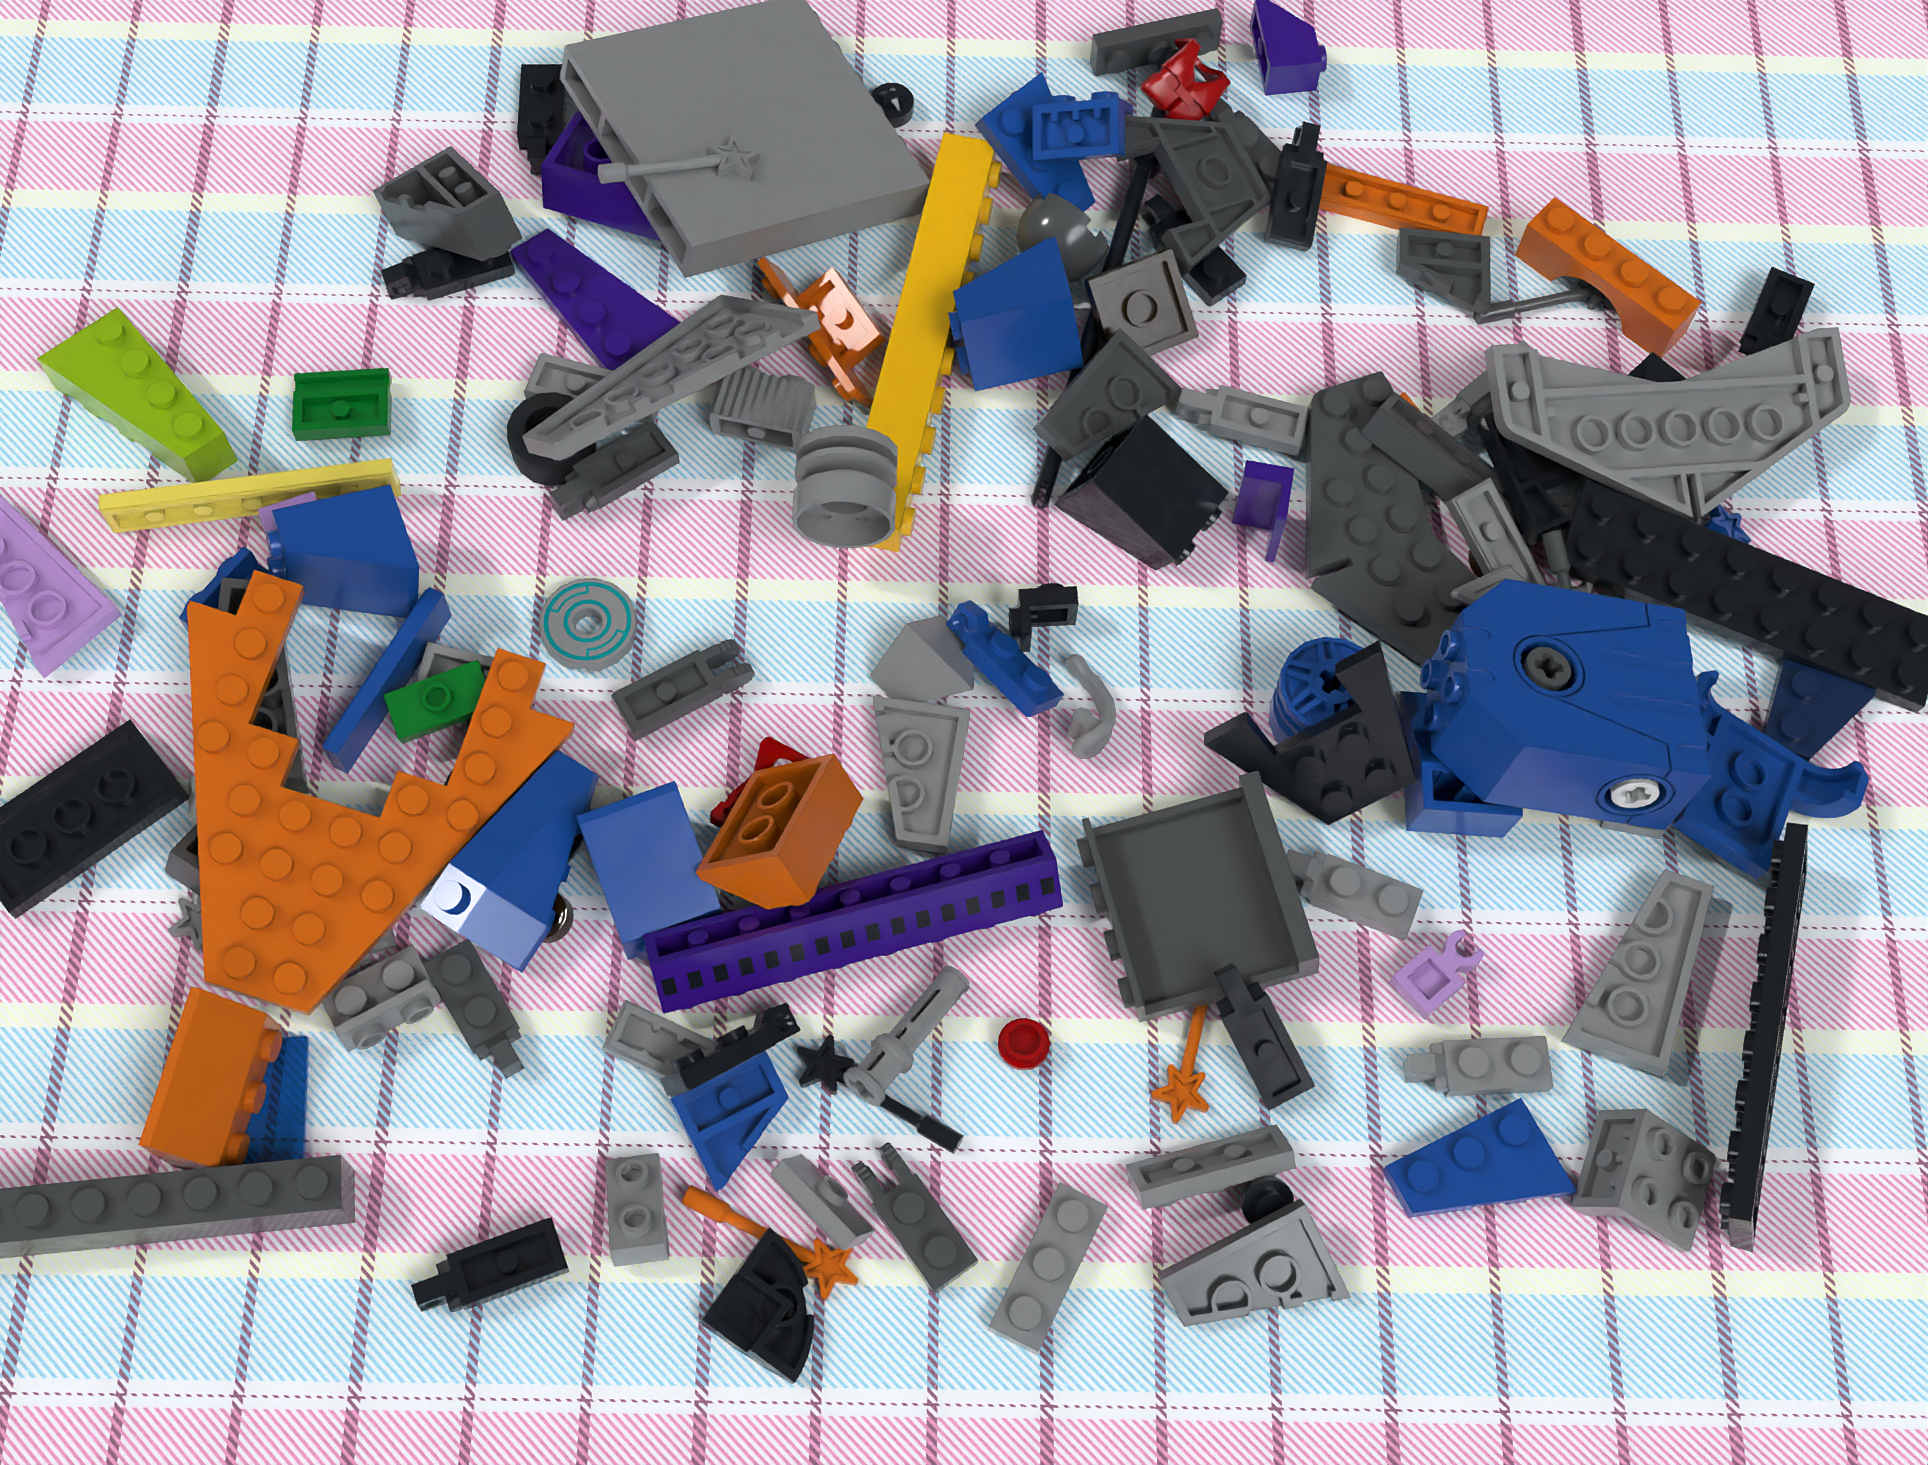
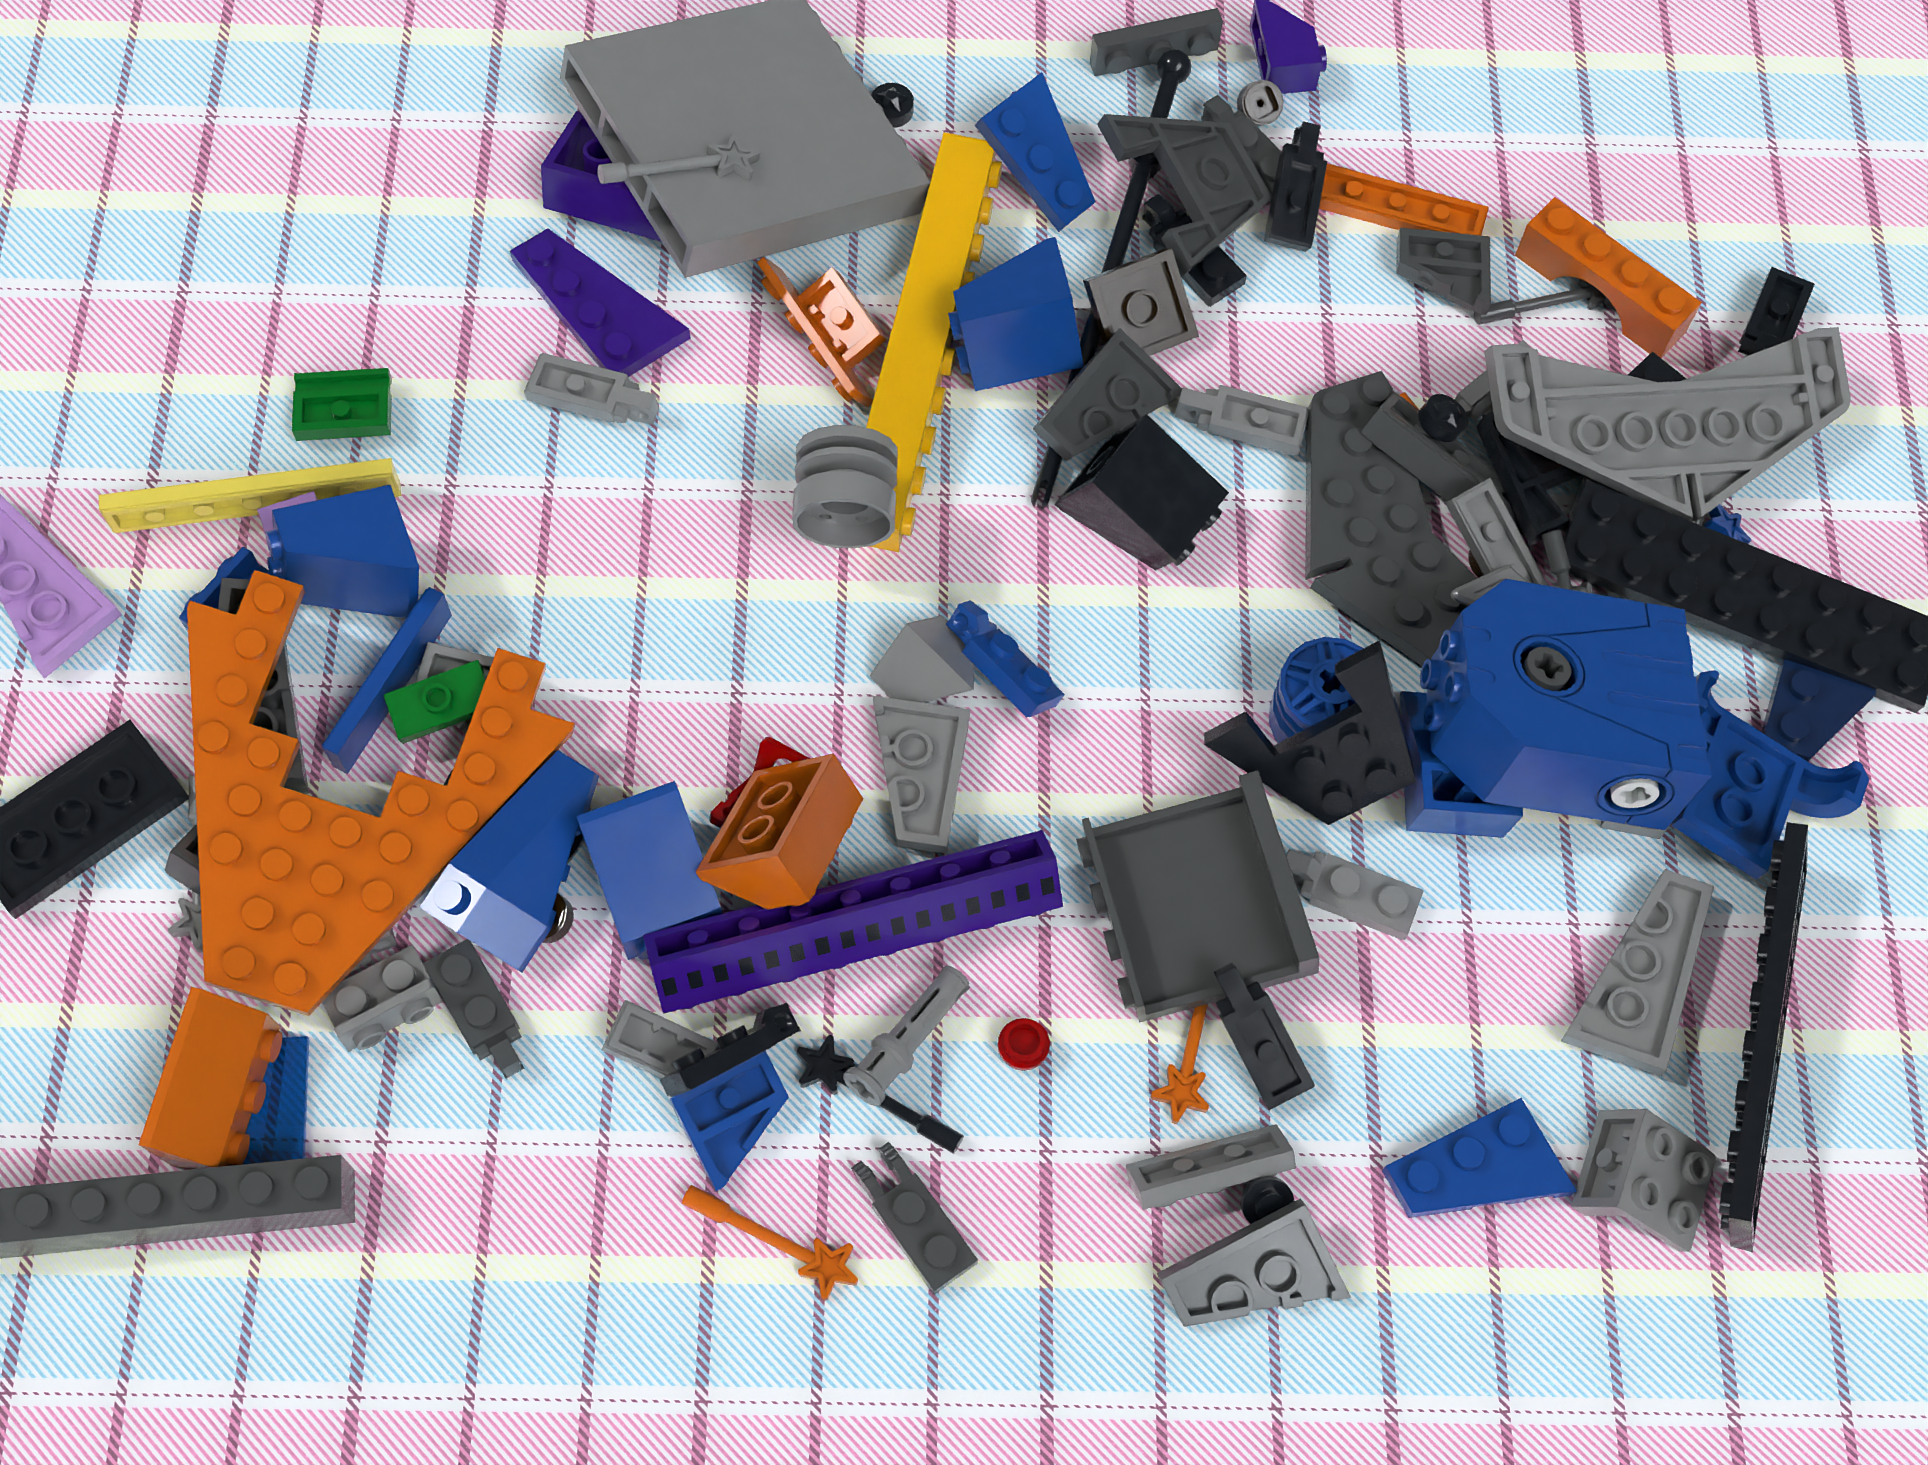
(133, 389): lime wedge -> none
(443, 273): black hinge -> none
(449, 208): dark grey wedge -> none
(494, 1268): black hinge -> none
(526, 417): black tyre -> none
(540, 111): black hinge -> none
(581, 600): light grey tile -> none
(614, 471): dark grey hinge -> none
(636, 1210): light grey plate -> none
(680, 688): dark grey hinge -> none
(683, 361): light grey wing -> none
(763, 408): light grey brick -> none
(765, 1309): black brick -> none
(823, 1201): light grey plate -> none
(1042, 607): black bracket -> none
(1047, 1268): light grey plate -> none
(1067, 223): dark grey cylinder -> none
(1080, 129): blue bracket -> none
(1087, 731): light grey piece -> none
(1176, 88): red piece -> none
(1260, 102): none -> tile
(1264, 501): dark purple panel -> none
(1433, 978): lavender plate -> none
(1443, 418): none -> black tile
(1483, 1066): light grey hinge -> none

